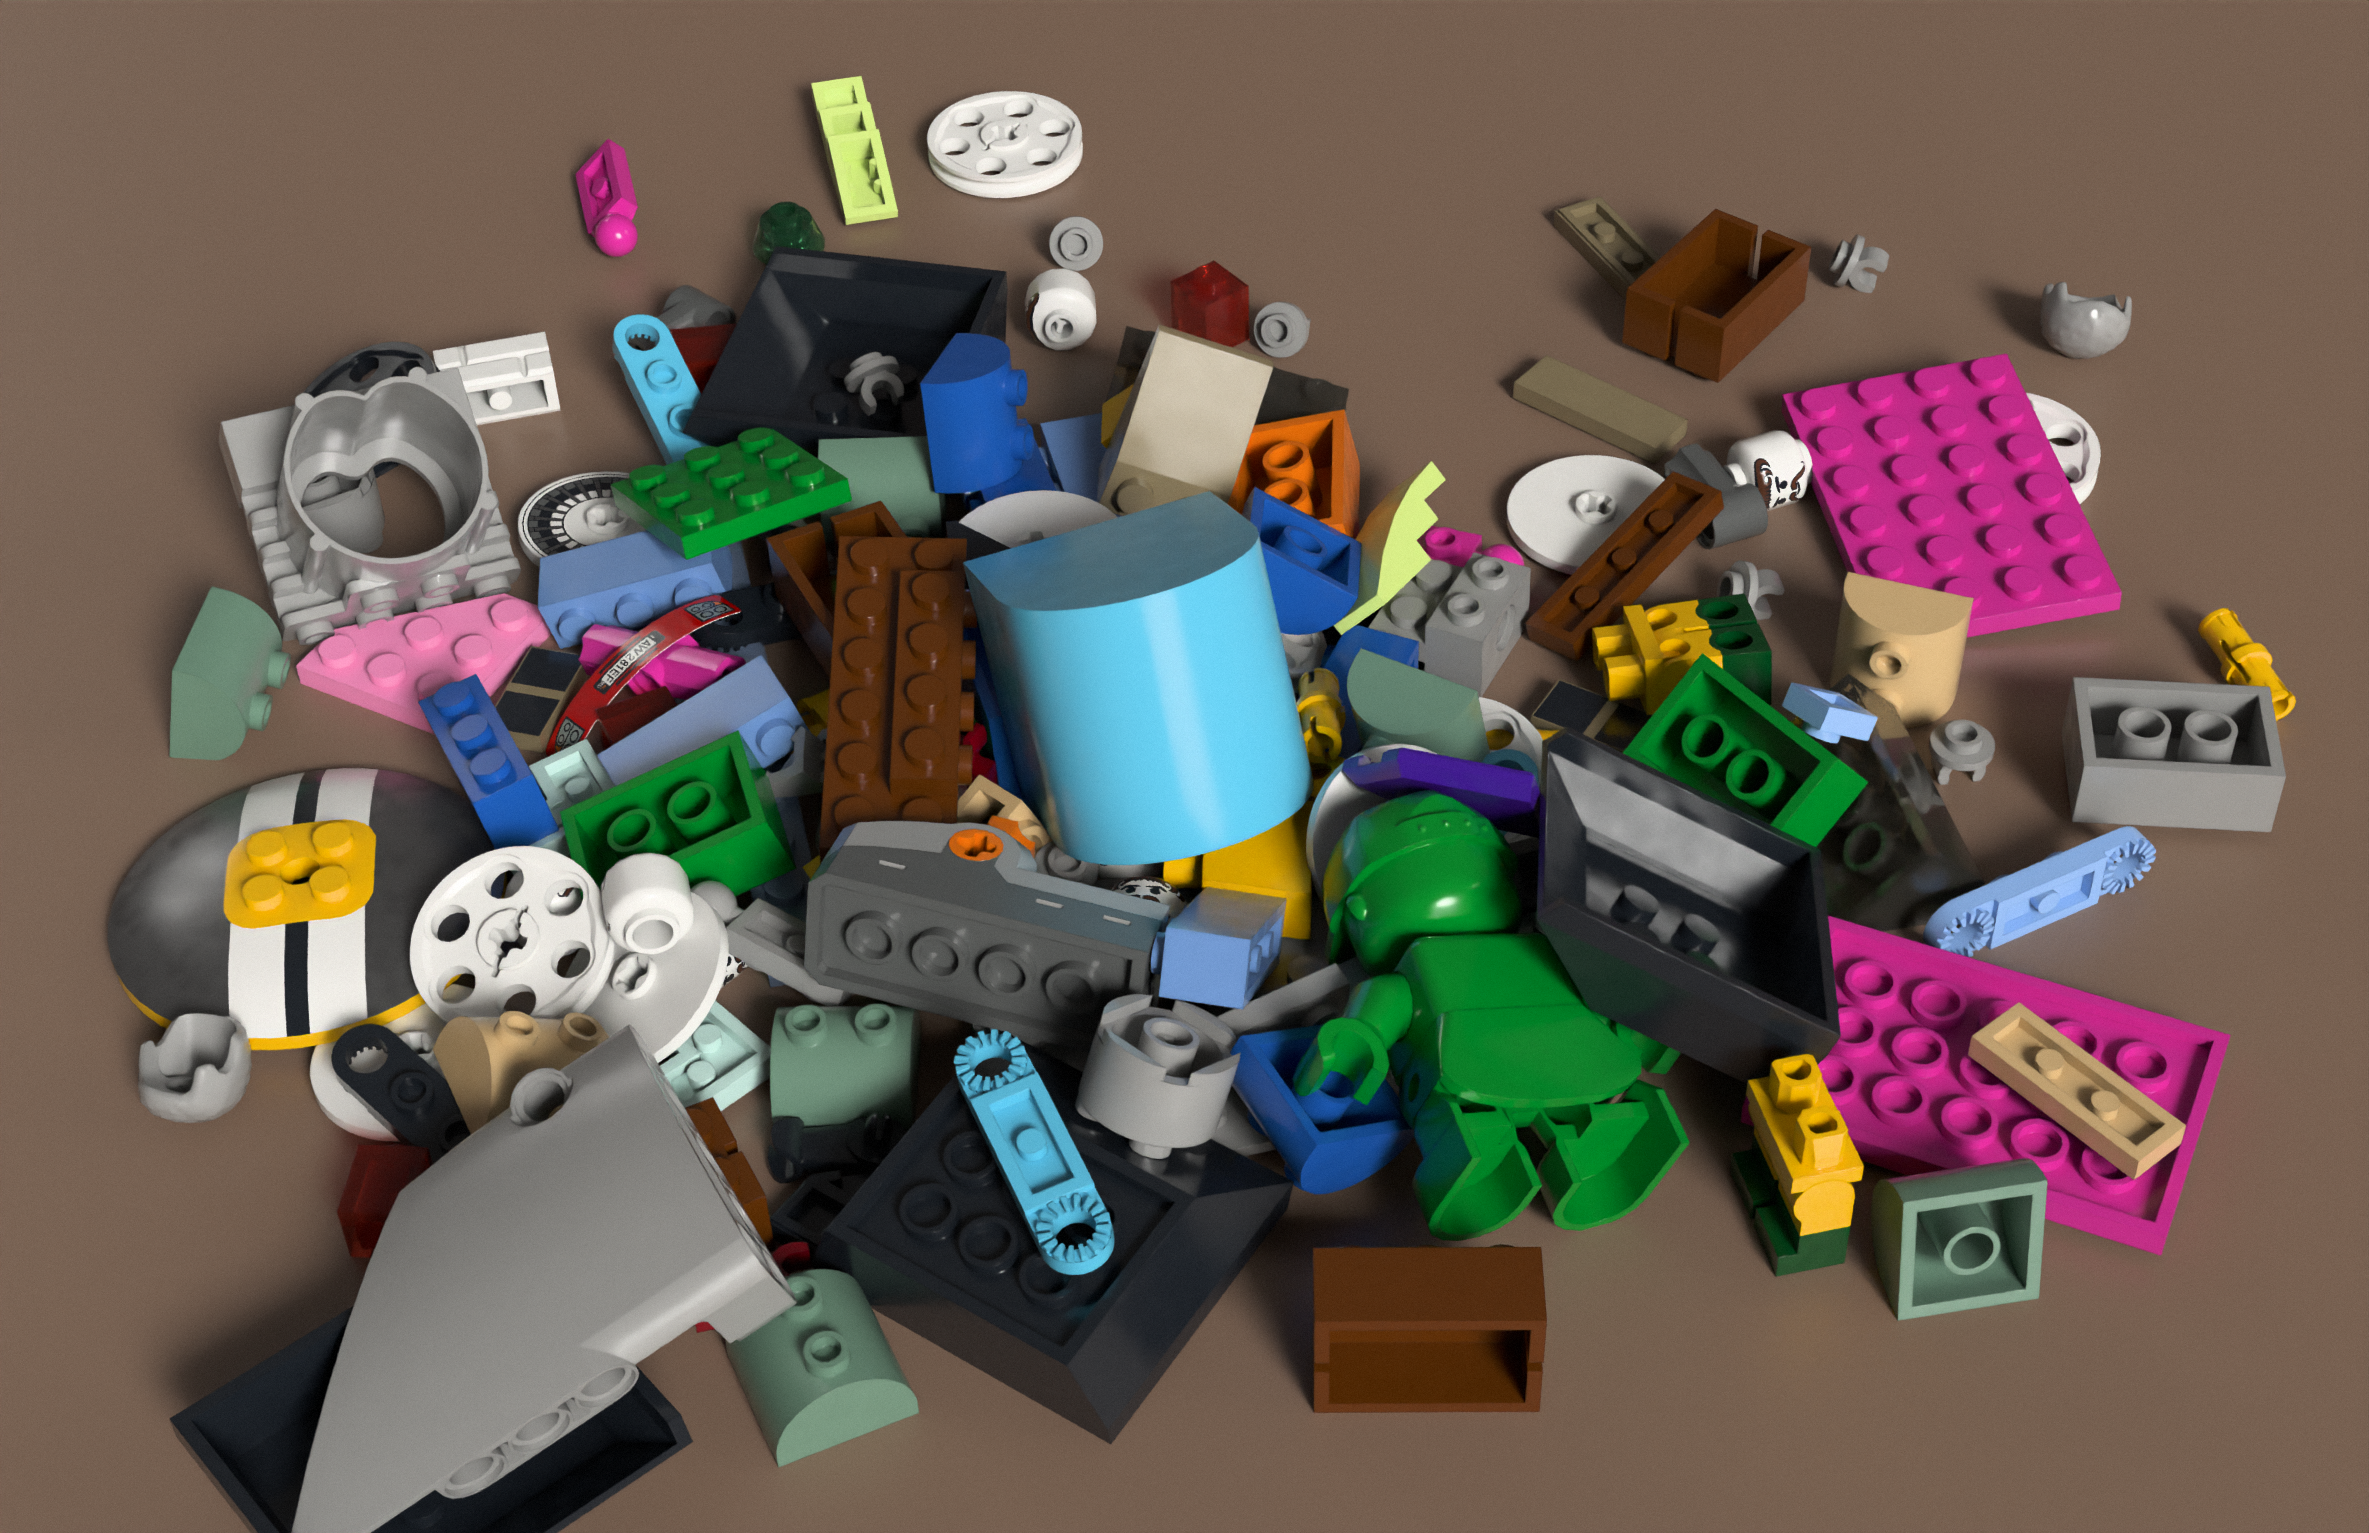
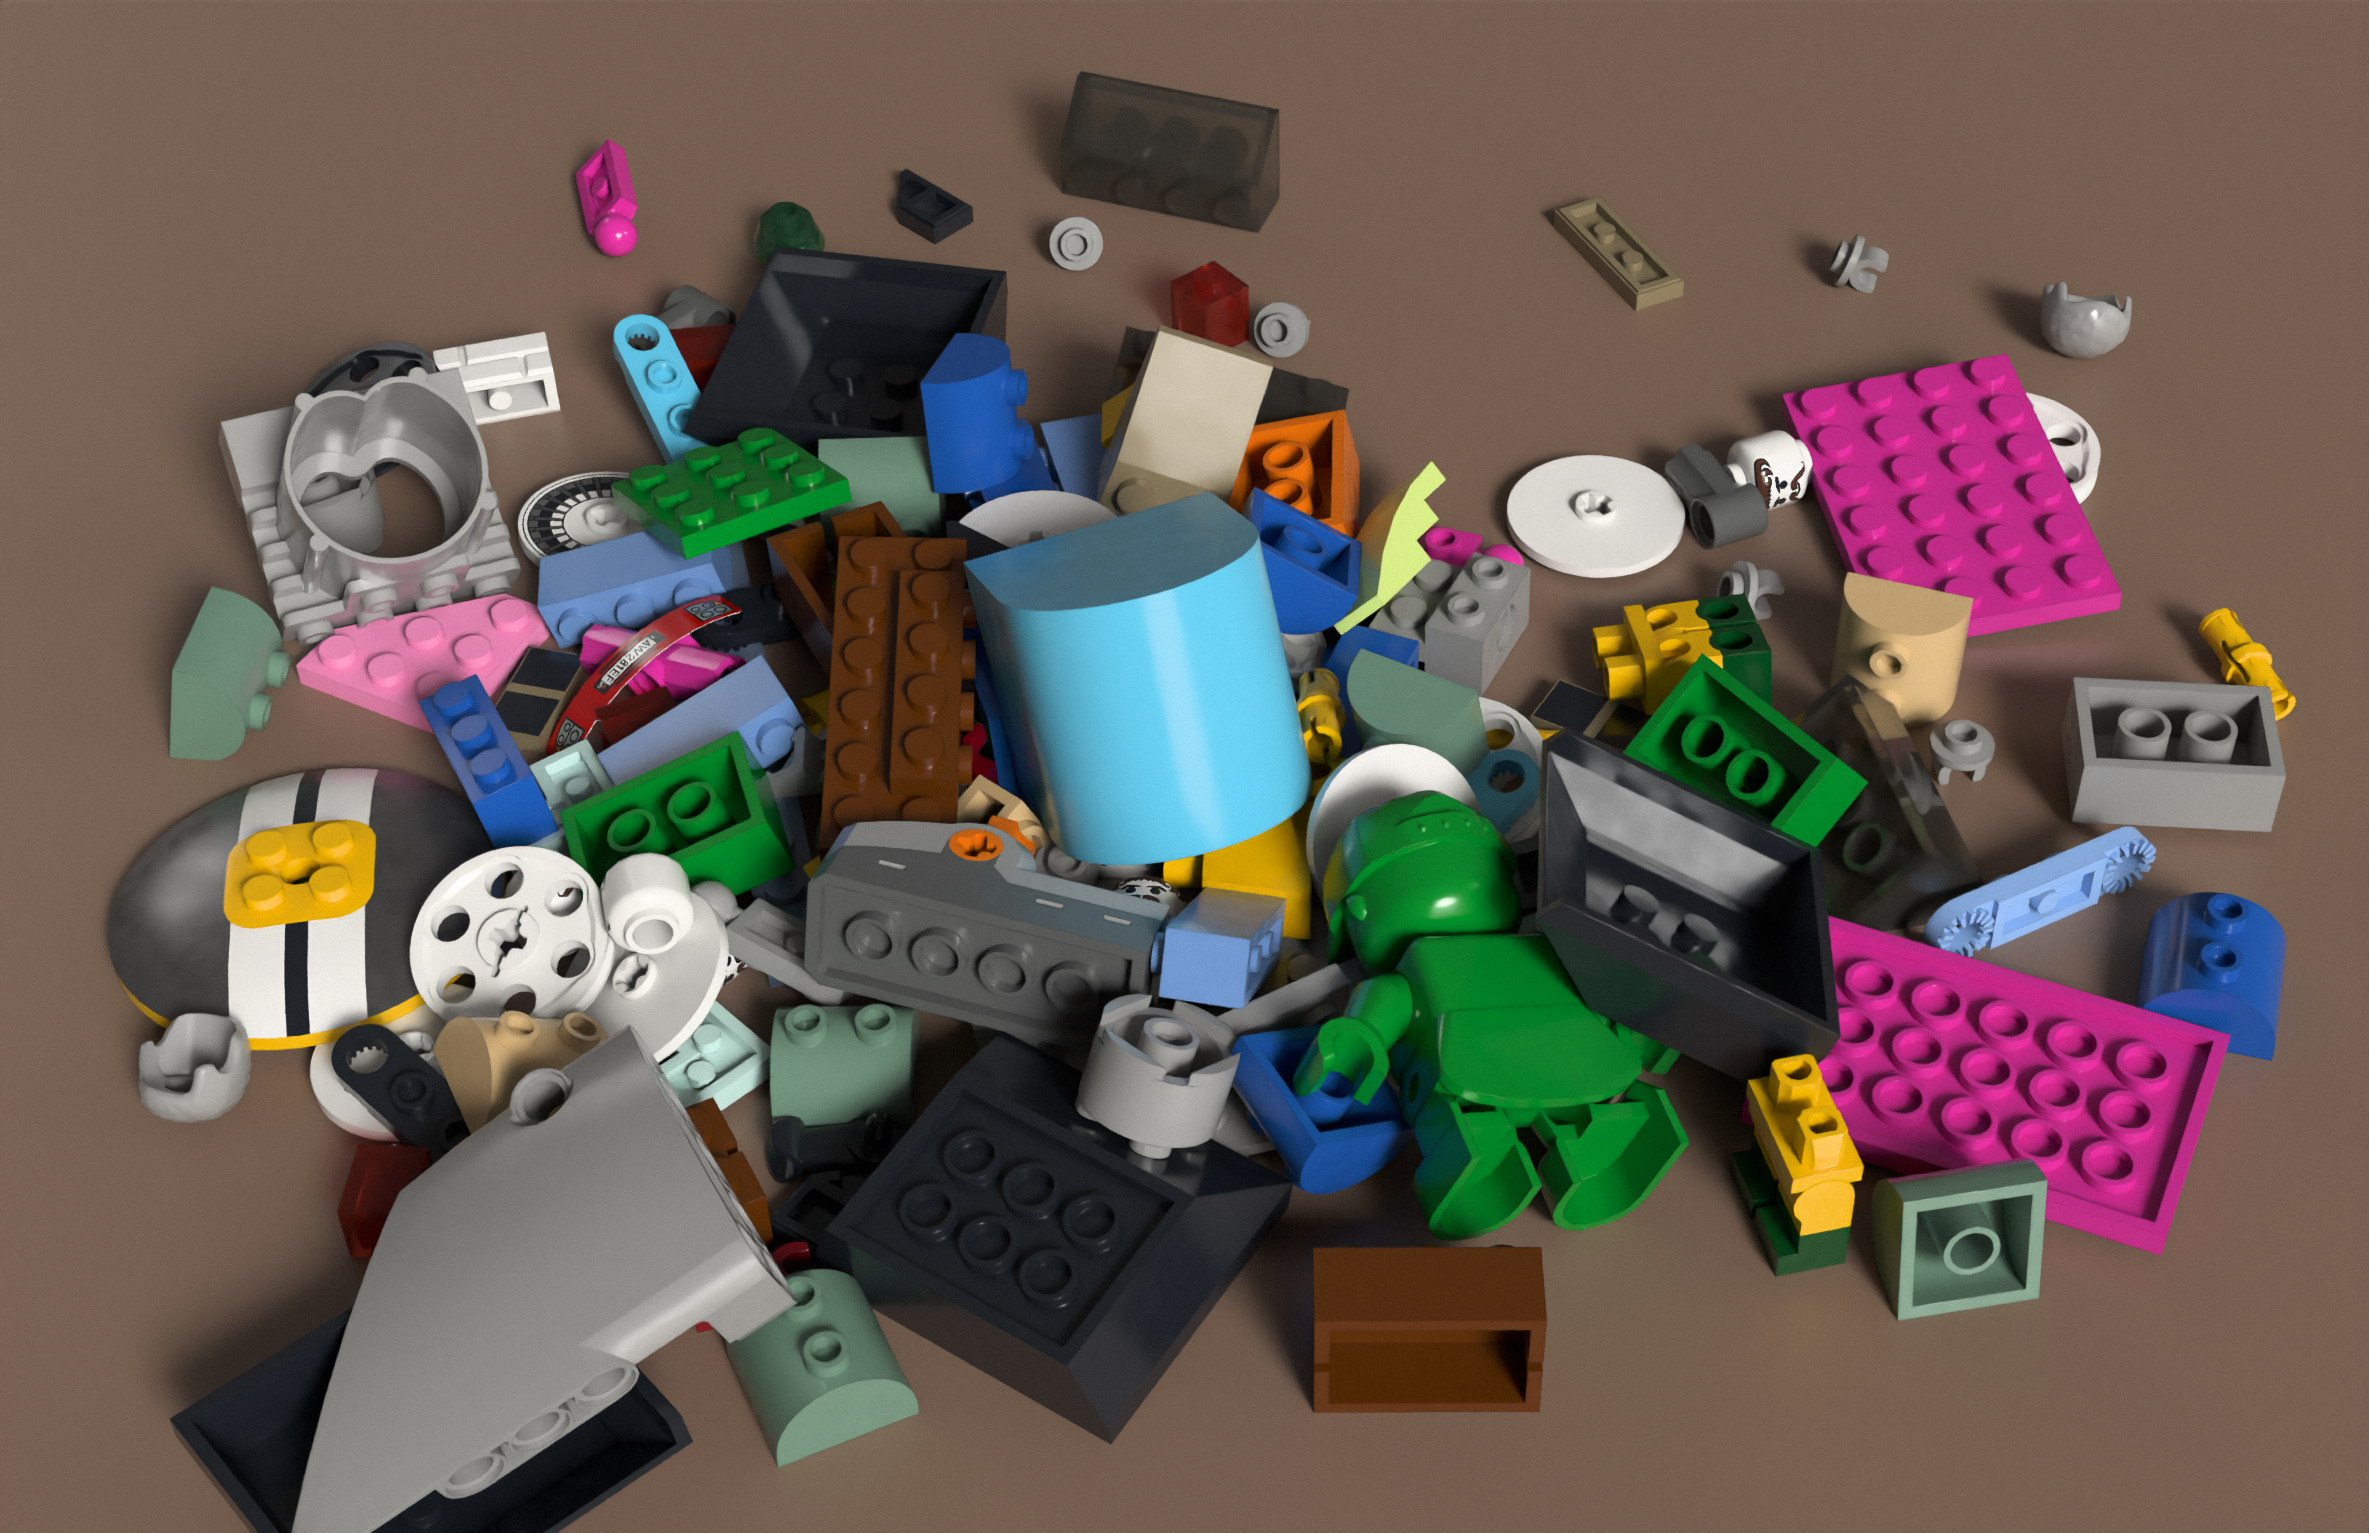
(854, 150): yellowish green slope -> none
(874, 373): light grey plate -> none
(930, 209): none -> black tile
(1005, 144): white wedge -> none
(1034, 1152): medium azure plate -> none
(1060, 303): white head -> none
(1171, 152): none -> clear smoke slope
(1500, 793): dark purple tile -> none
(1600, 409): dark tan tile -> none
(1625, 565): reddish brown plate -> none
(1704, 300): reddish brown piece -> none
(1828, 713): light blue plate -> none
(2076, 1090): tan plate -> none
(2217, 967): none -> blue brick

